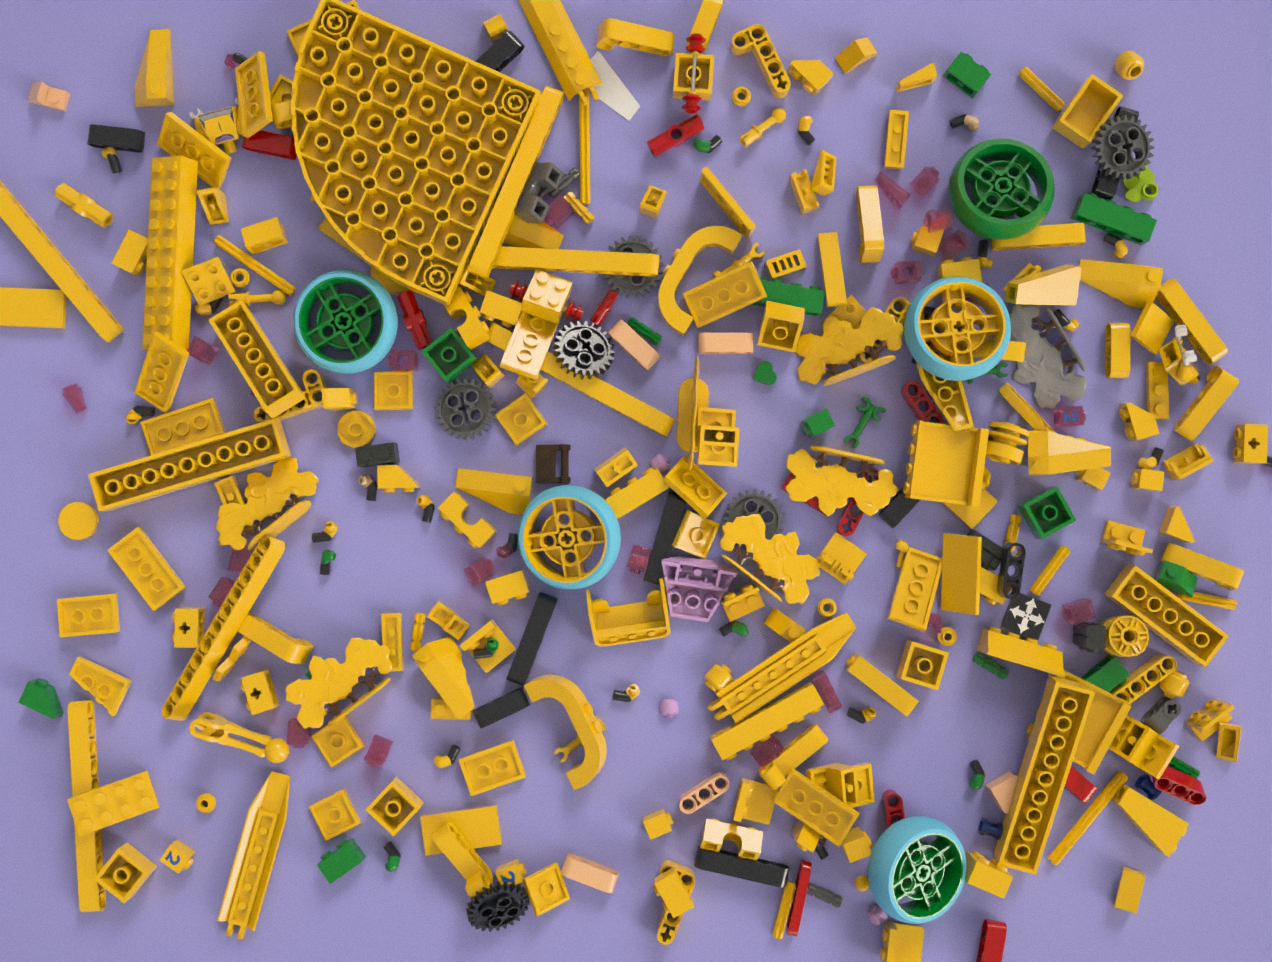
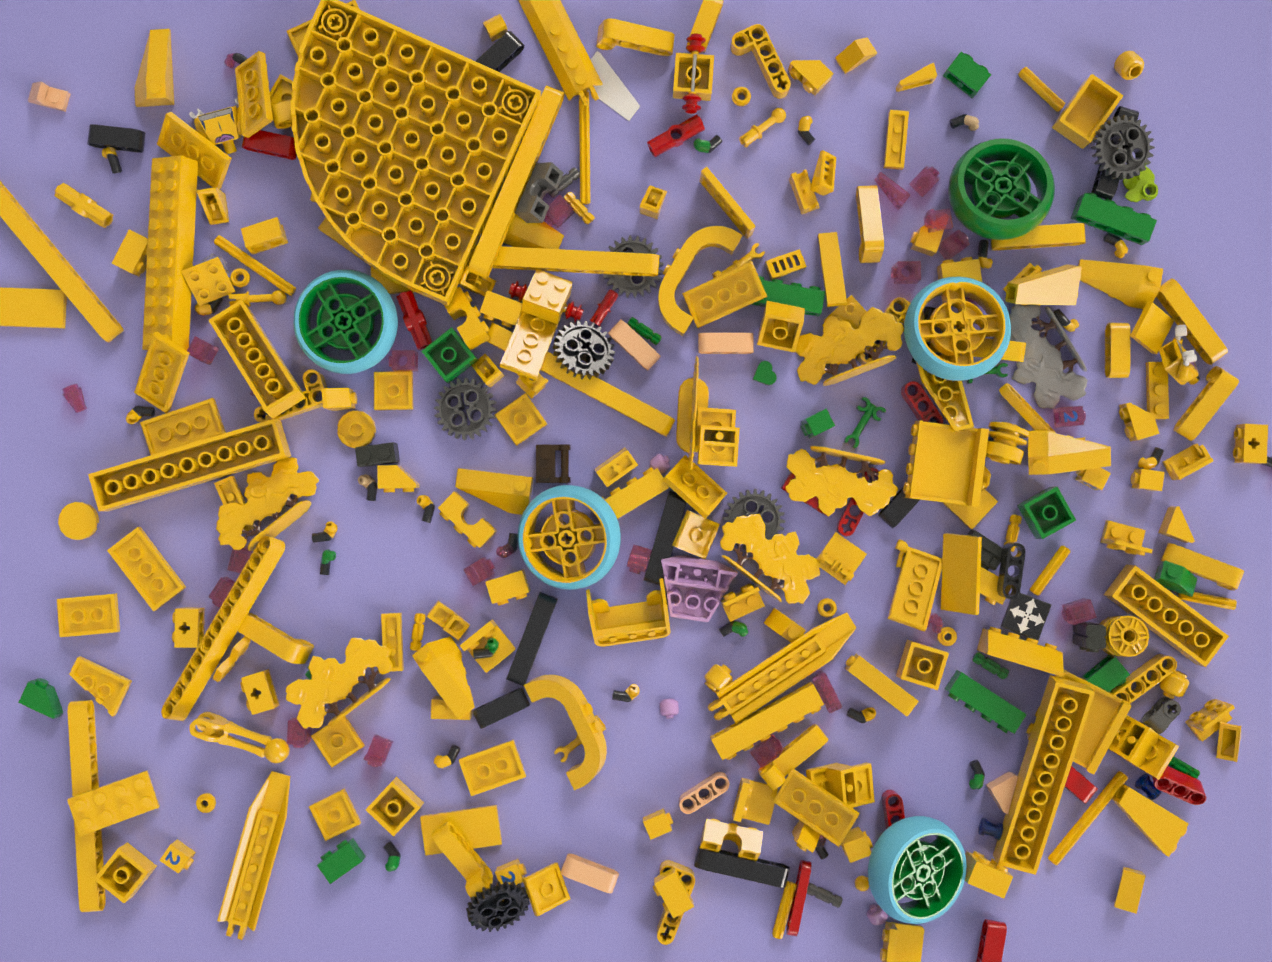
(983, 700): none -> green brick

